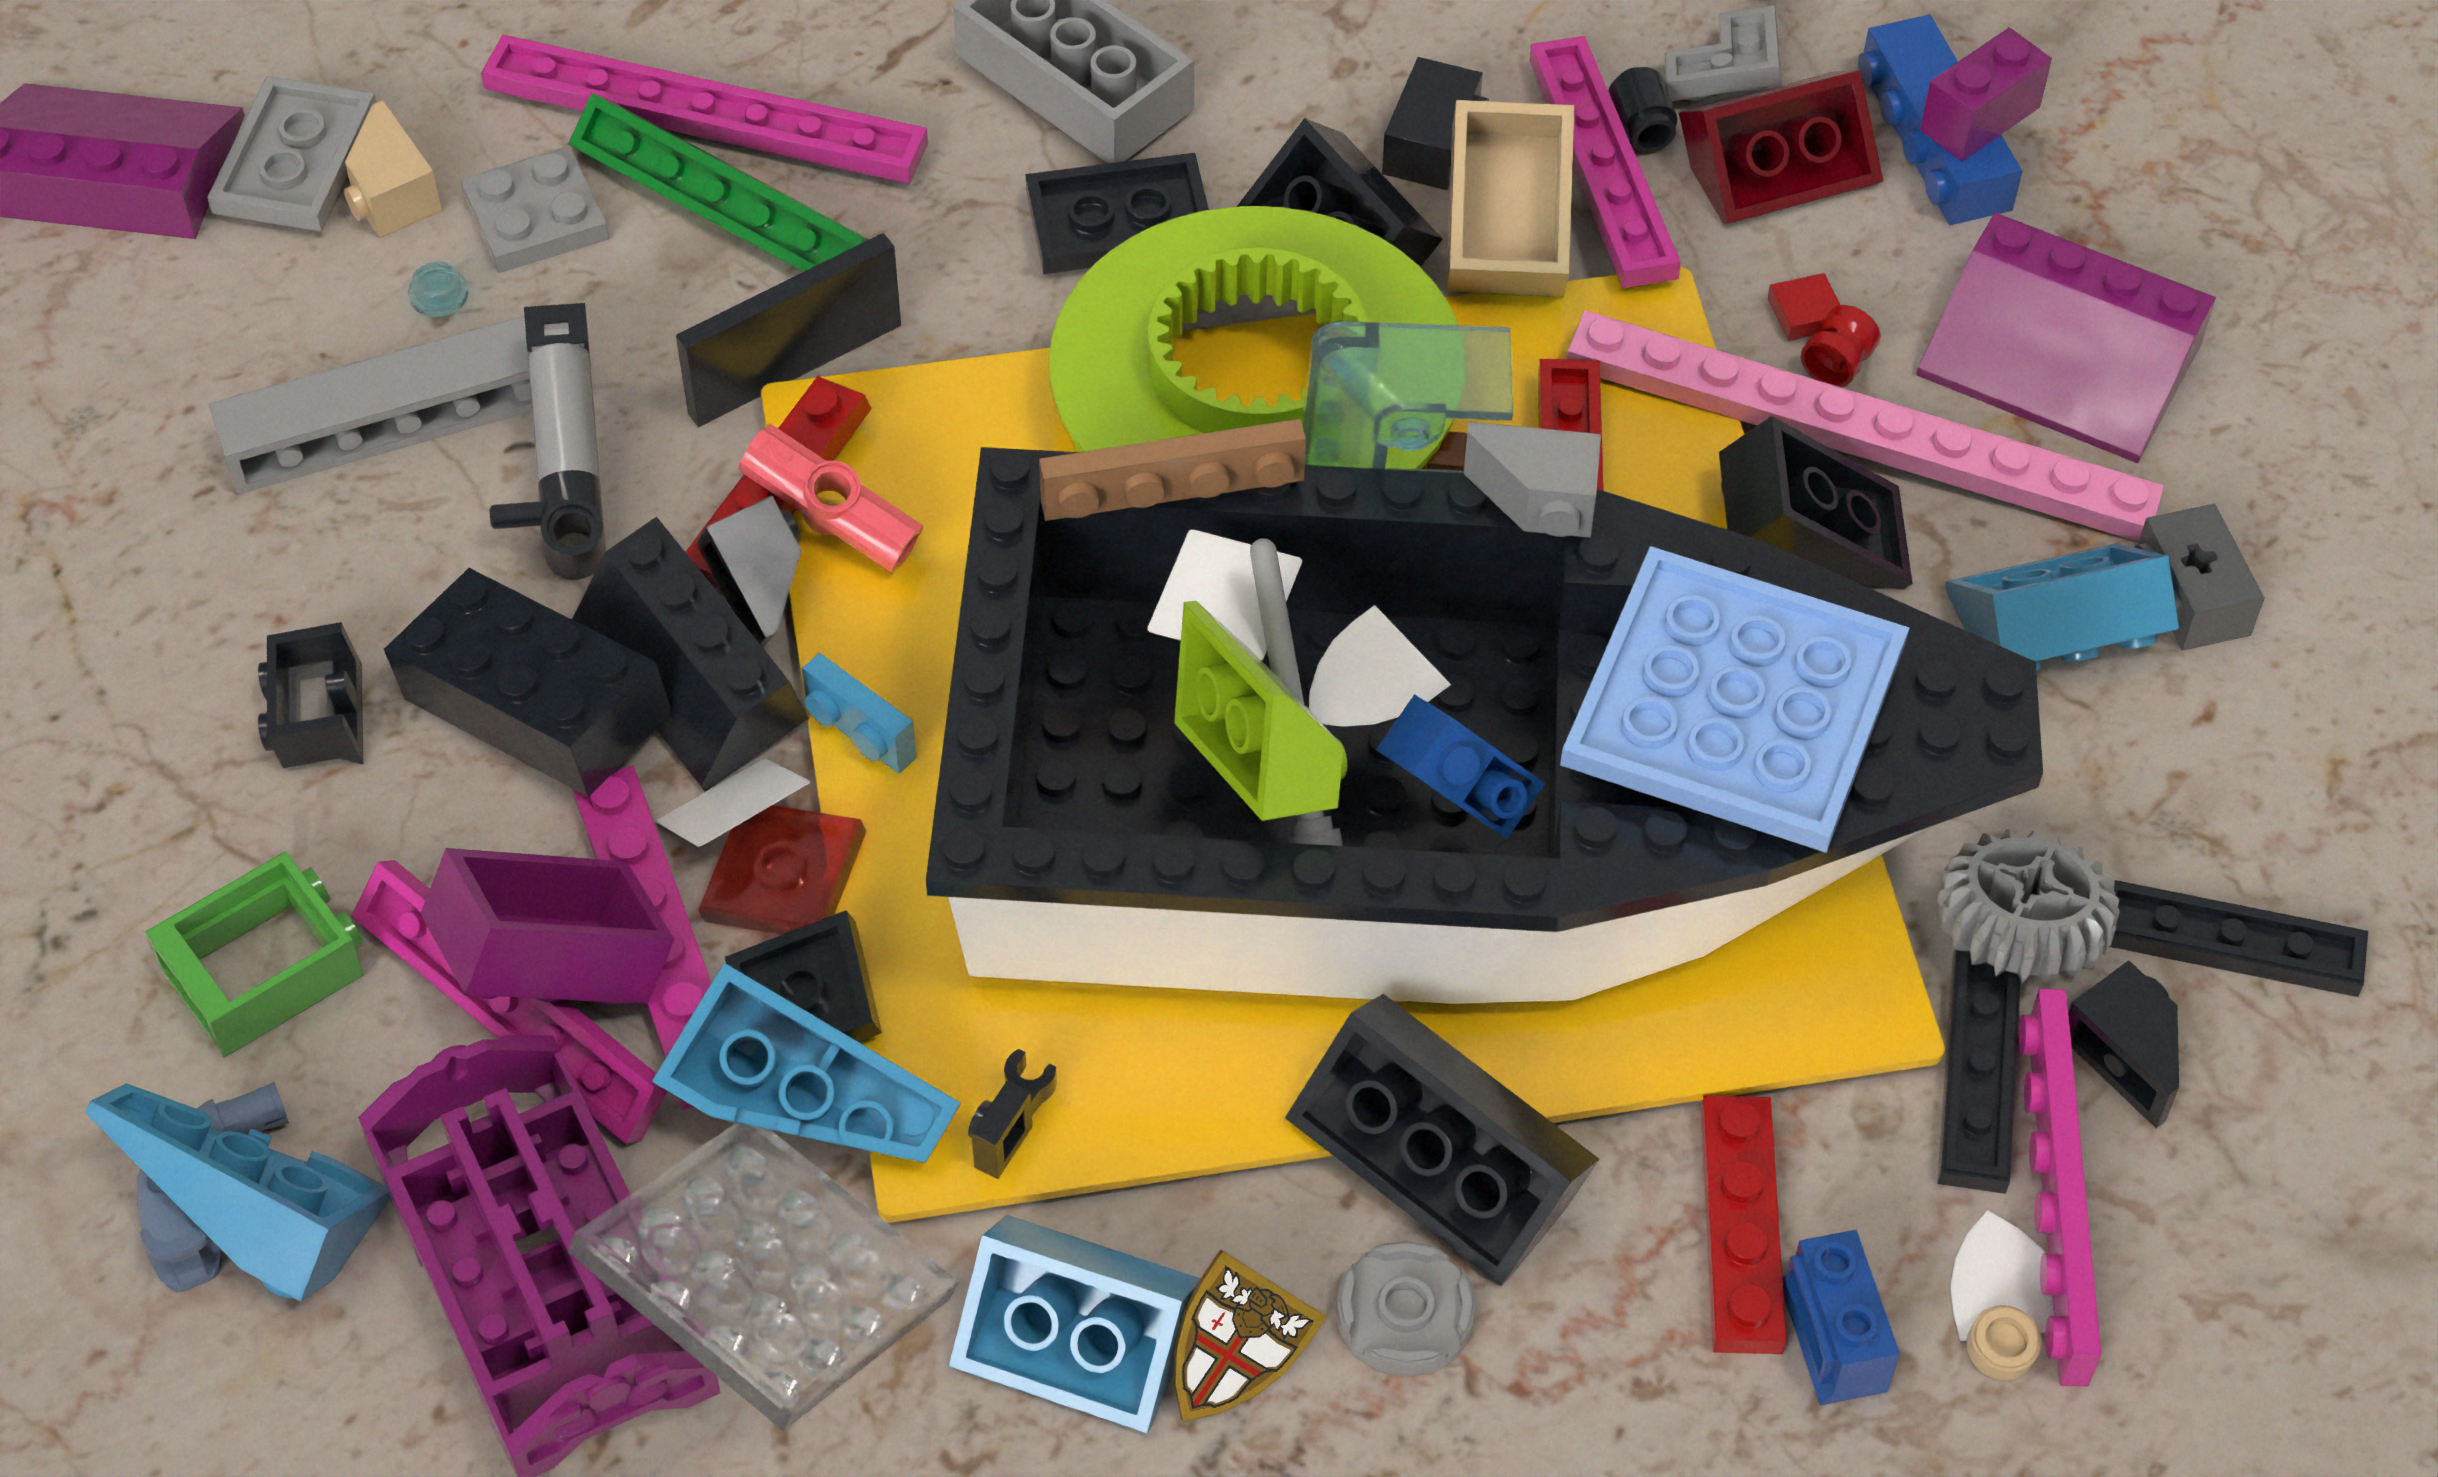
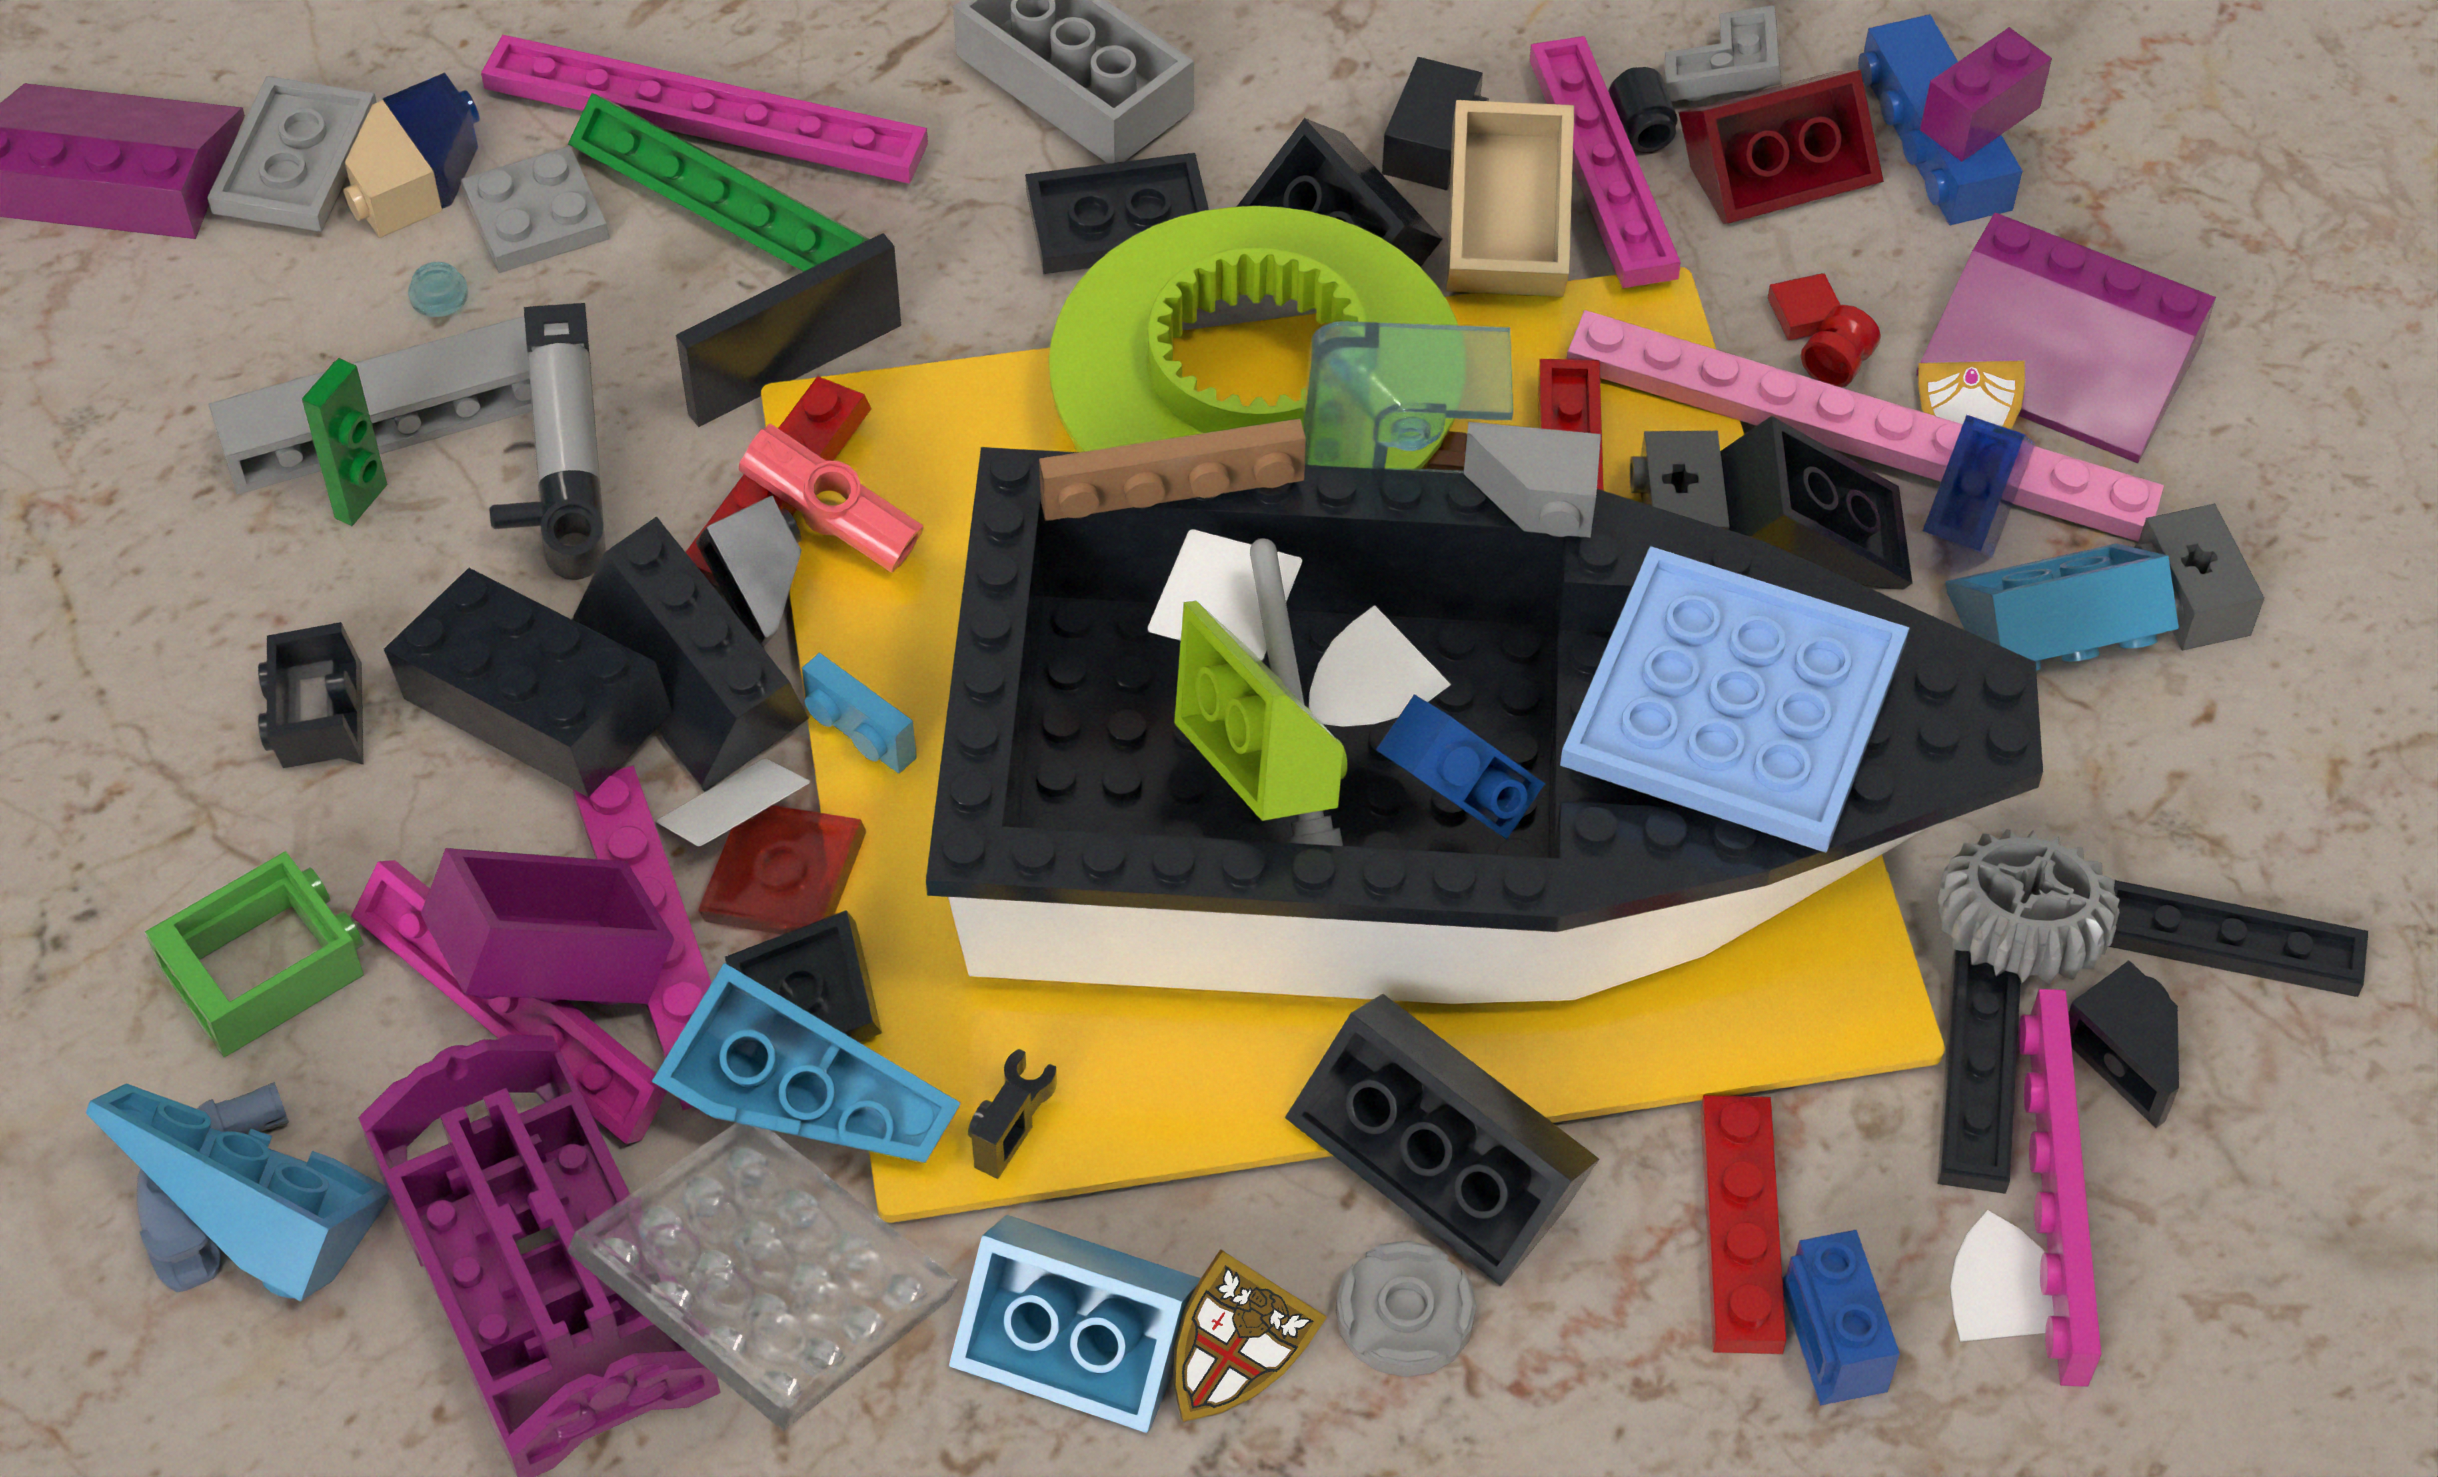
(344, 441): none -> green plate
(441, 128): none -> clear blue slope
(1682, 475): none -> dark grey brick
(1976, 389): none -> sticker
(1979, 486): none -> clear blue brick
(2004, 1342): tan tile -> none

